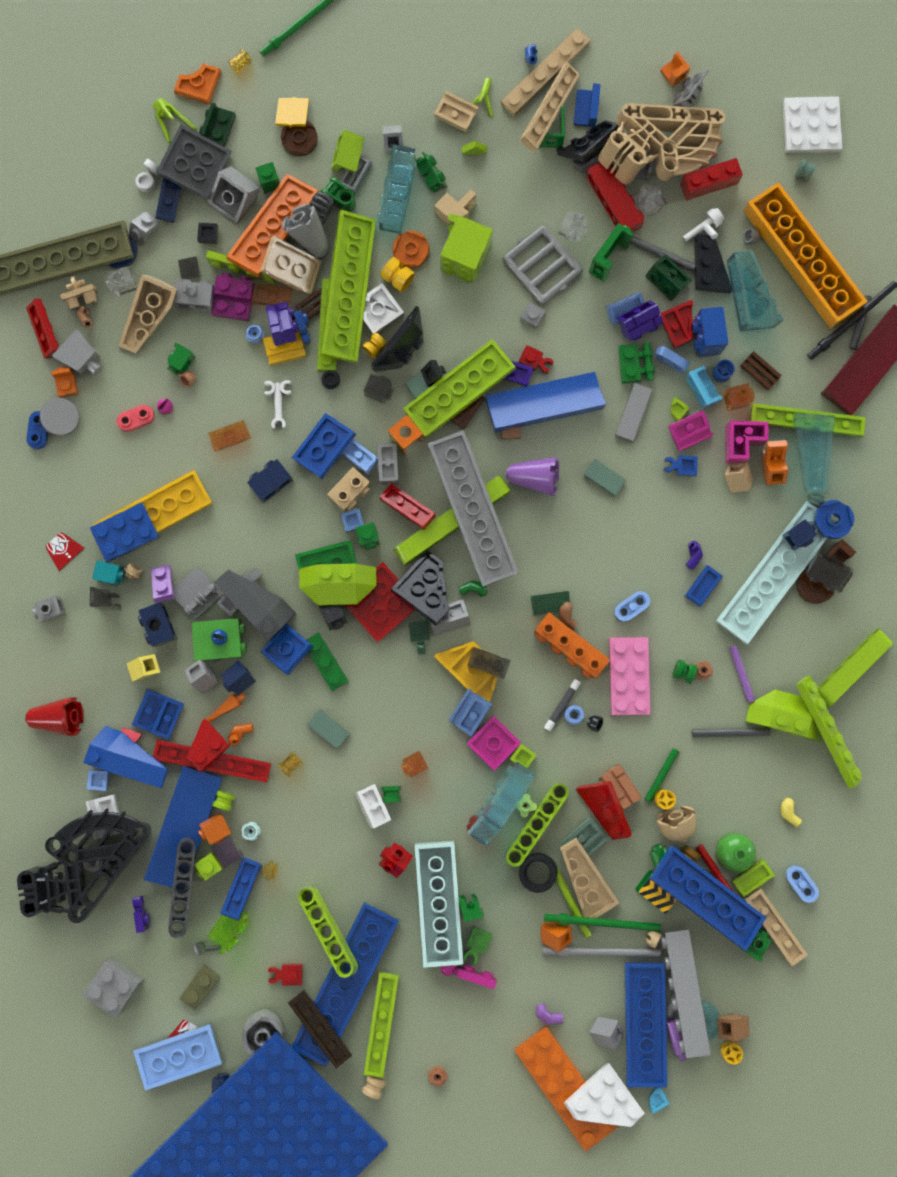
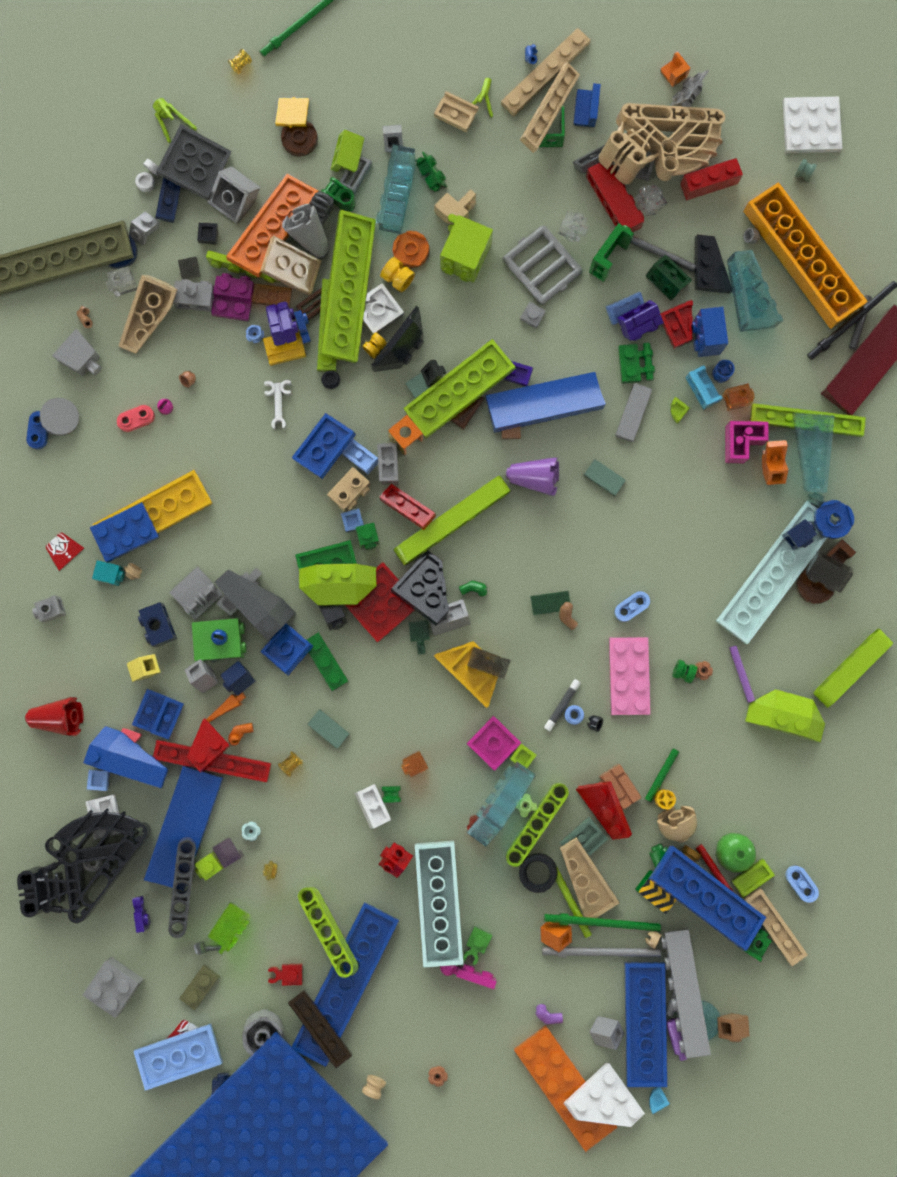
(42, 328): red plate -> none
(65, 382): orange bracket -> none
(72, 296): tan hips -> none
(101, 599): clear smoke hinge -> none
(162, 583): medium lavender plate -> none
(180, 359): green brick -> none
(198, 85): orange tile -> none
(214, 829): orange brick -> none
(217, 124): dark green bracket -> none
(223, 800): lime wheel -> none
(229, 435): clear orange plate -> none
(241, 889): blue tile -> none
(267, 177): green brick -> none
(269, 480): dark blue brick -> none
(378, 388): clear smoke brick -> none
(381, 1024): lime plate -> none
(470, 712): medium blue plate -> none
(471, 910): green hinge -> none
(473, 508): light grey plate -> none
(474, 148): lime tile -> none
(533, 358): red plate -> none
(571, 645): orange brick -> none
(585, 147): black wing -> none
(671, 359): medium blue beam -> none
(684, 465): blue plate -> none
(690, 430): dark pink plate -> none
(695, 553): dark purple arm -> none
(703, 586): blue tile -> none
(715, 219): white piece -> none
(730, 732): dark grey bar -> none
(734, 1056): yellow wheel -> none
(738, 477): tan panel -> none
(765, 365): reddish brown tile -> none
(787, 812): light yellow arm -> none
(829, 731): lime plate -> none

